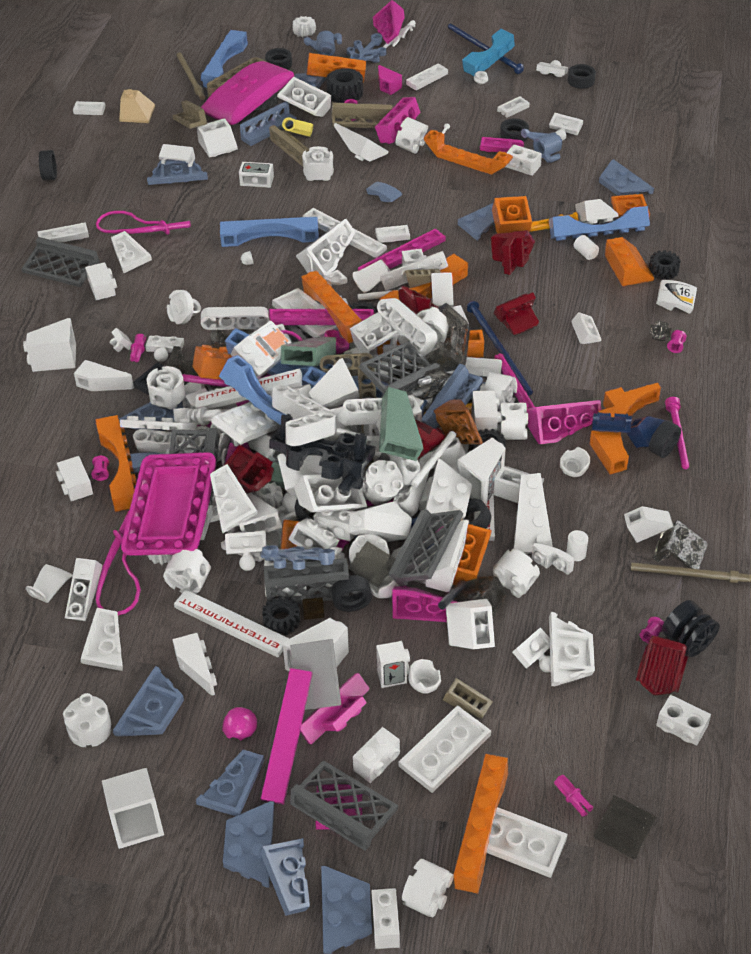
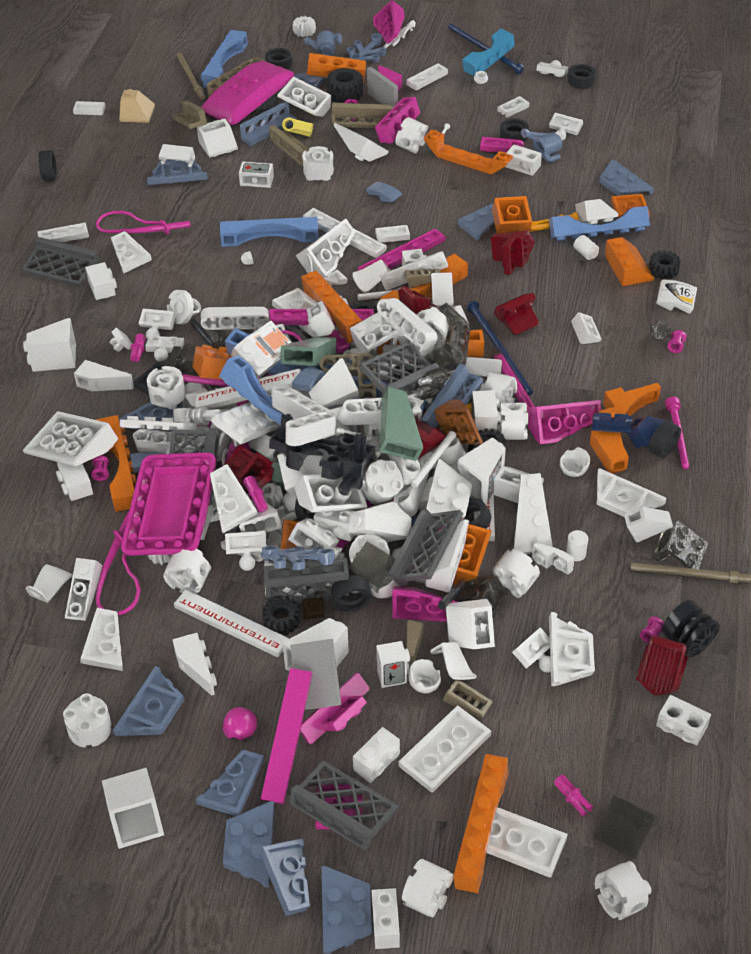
(71, 439): none -> white slope
(156, 320): none -> white plate
(201, 331): none -> black bar
(255, 493): none -> dark pink axle
(307, 379): none -> sand blue slope
(320, 319): none -> white brick
(381, 88): none -> light grey tile
(415, 634): none -> dark tan slope
(455, 661): none -> white piece
(622, 890): none -> white brick
(624, 496): none -> white wing

